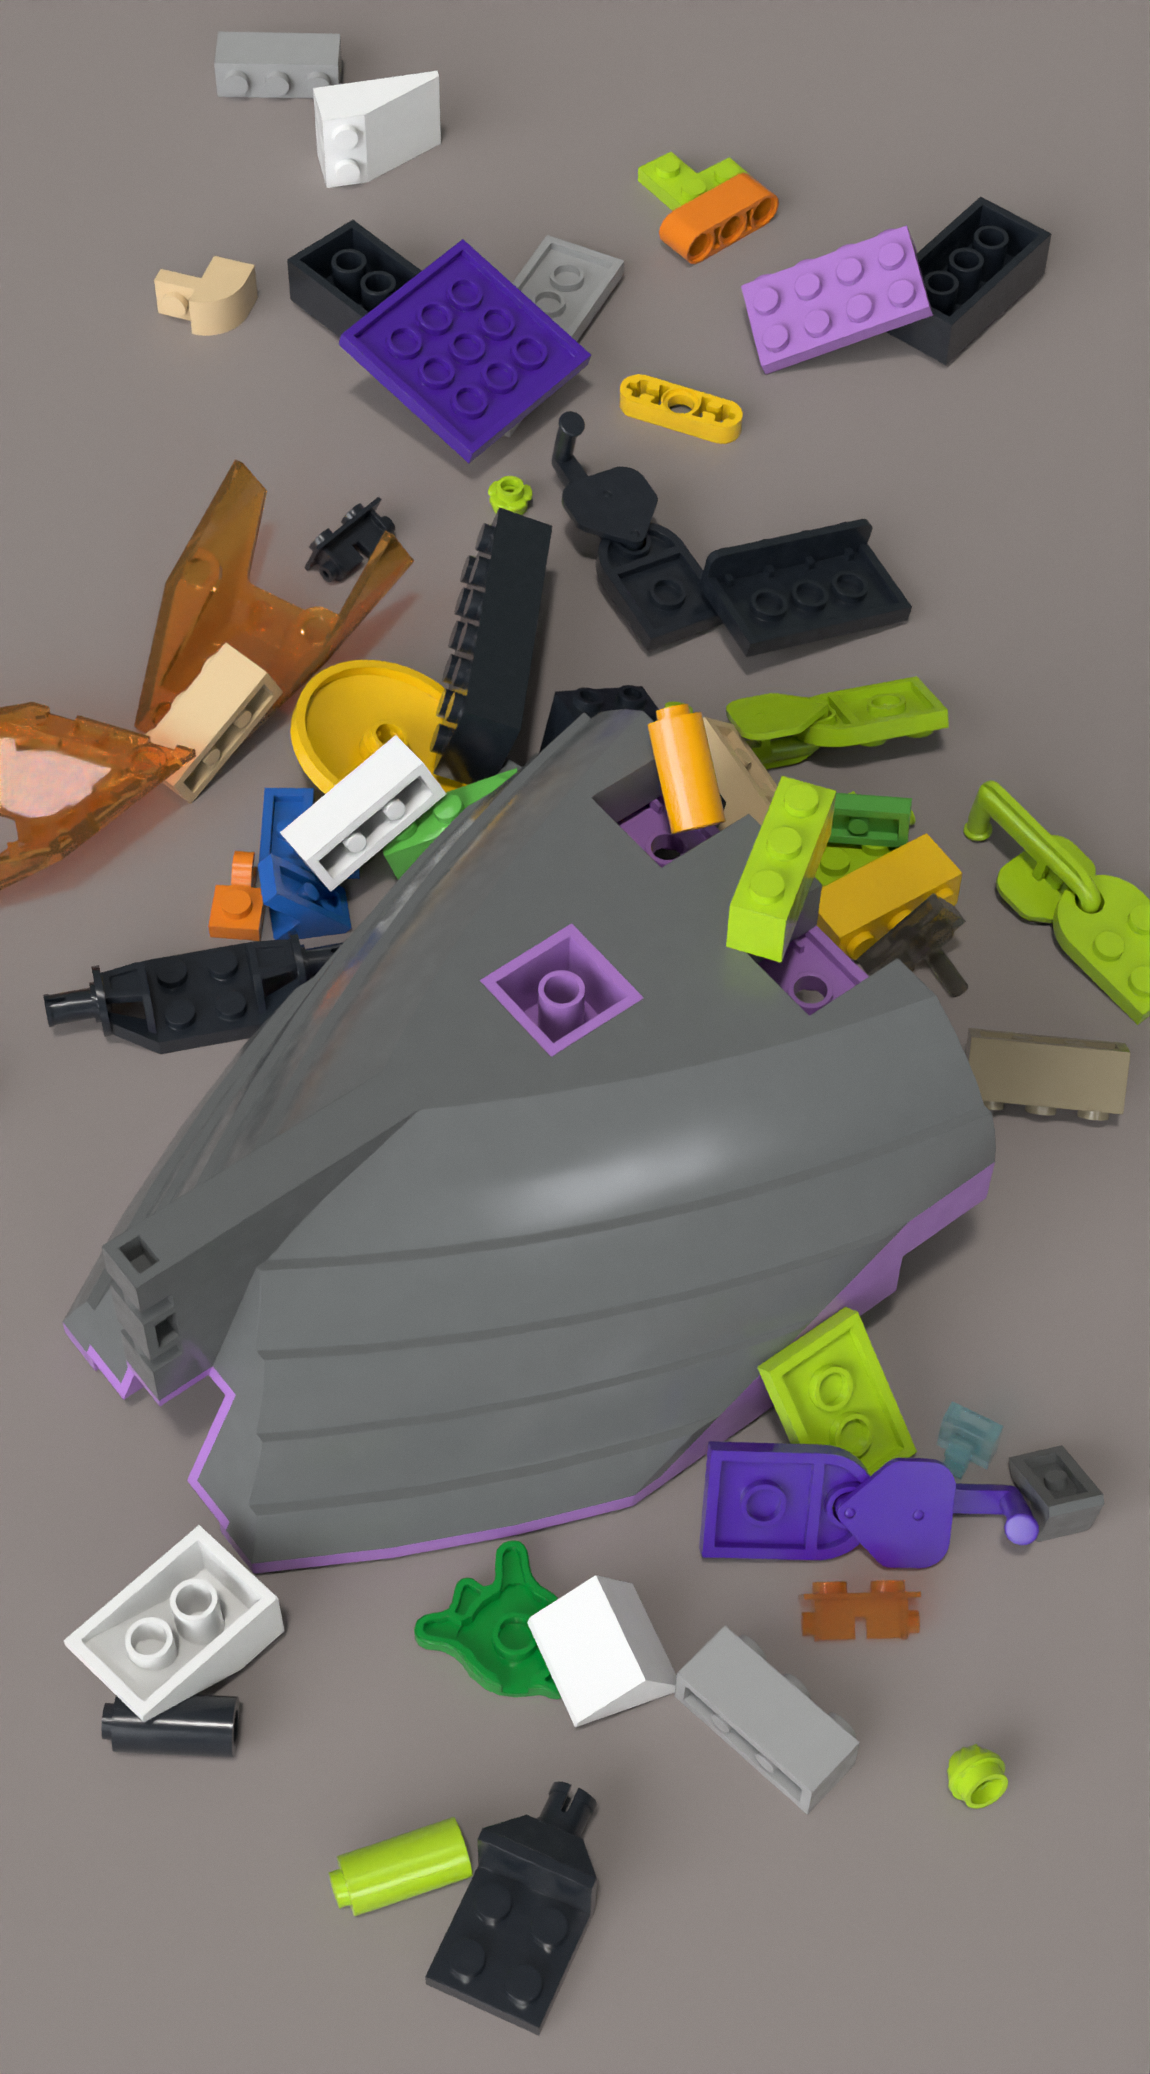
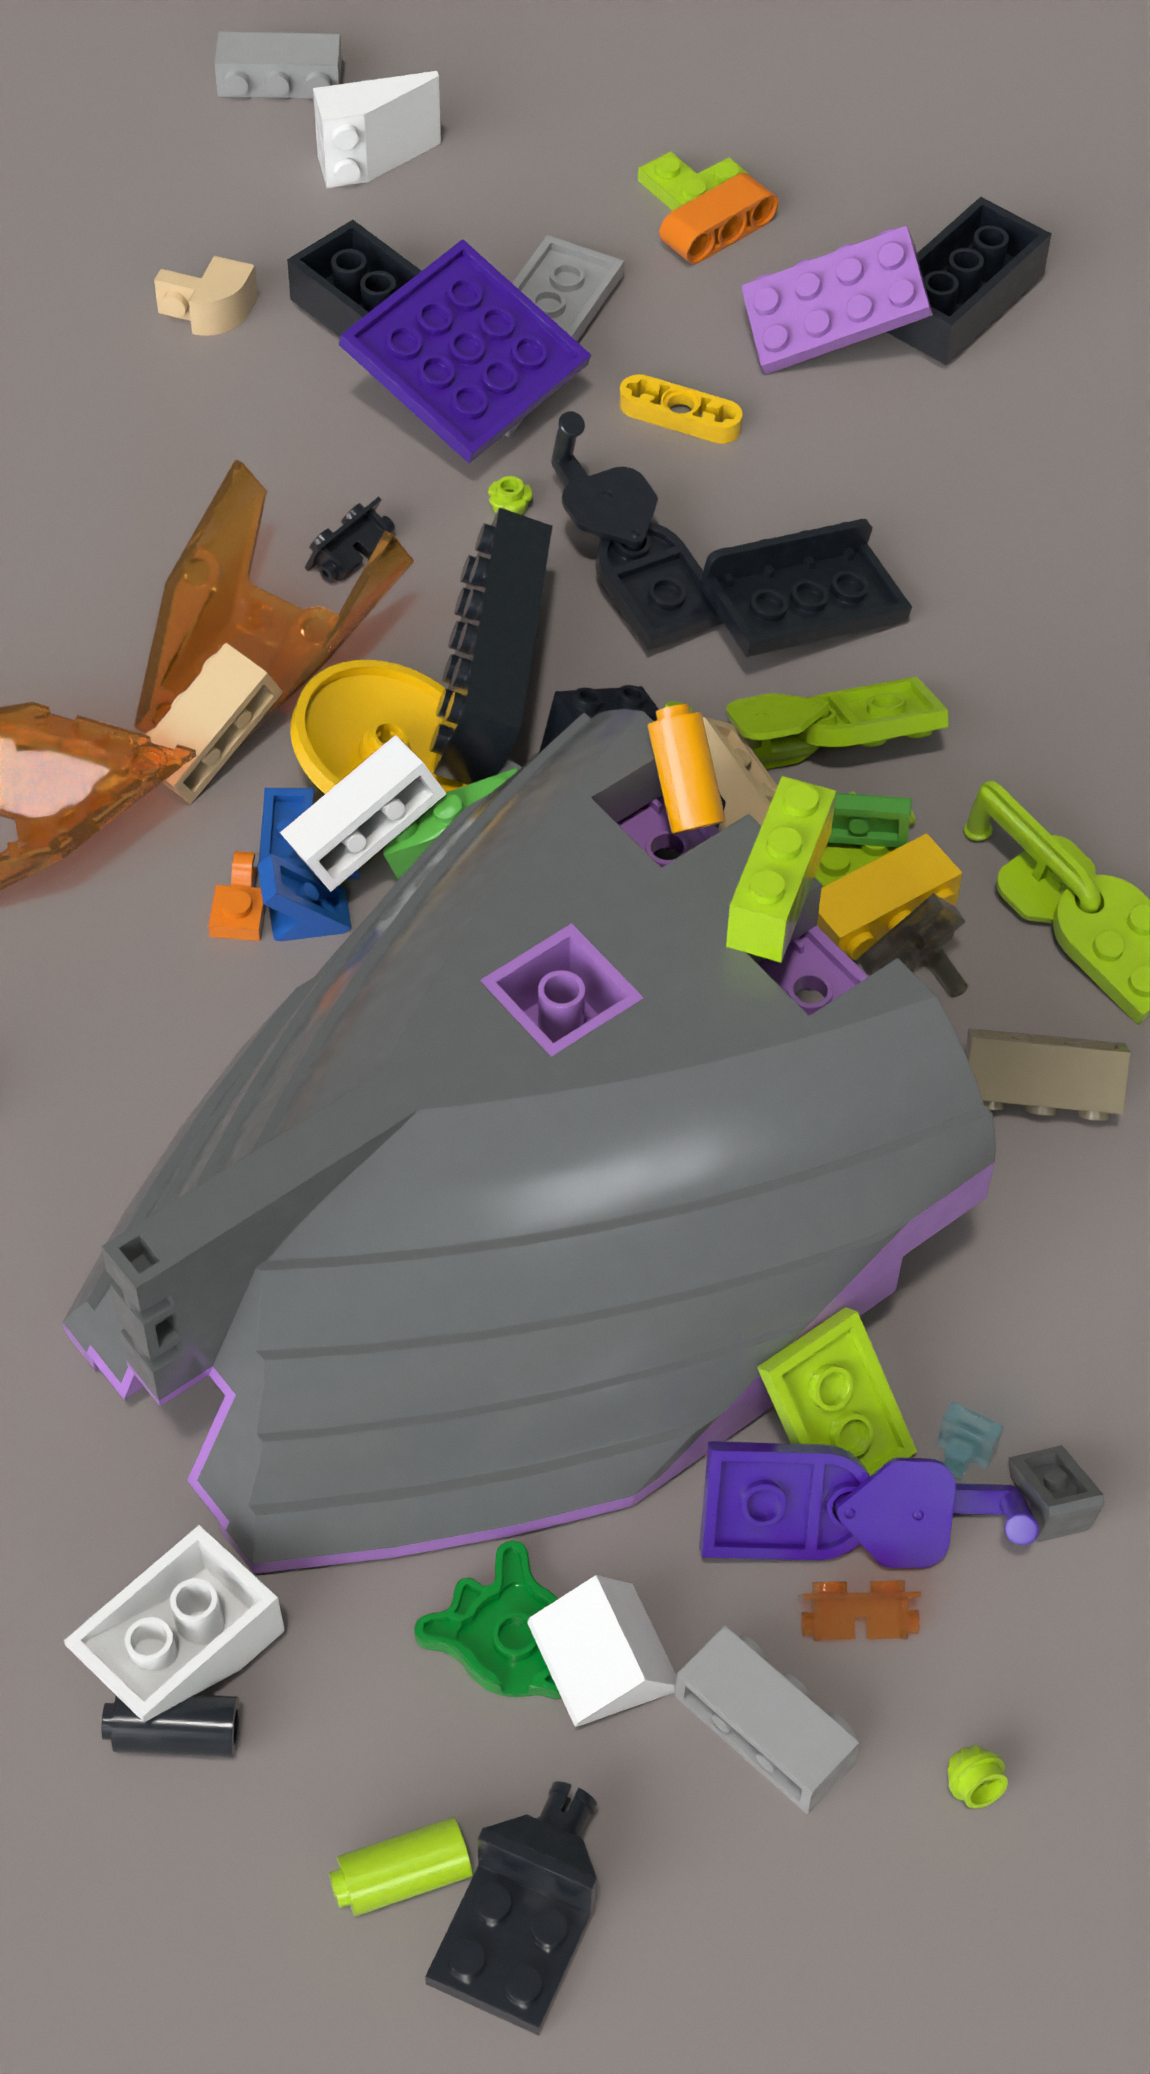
(193, 995): black plate -> none

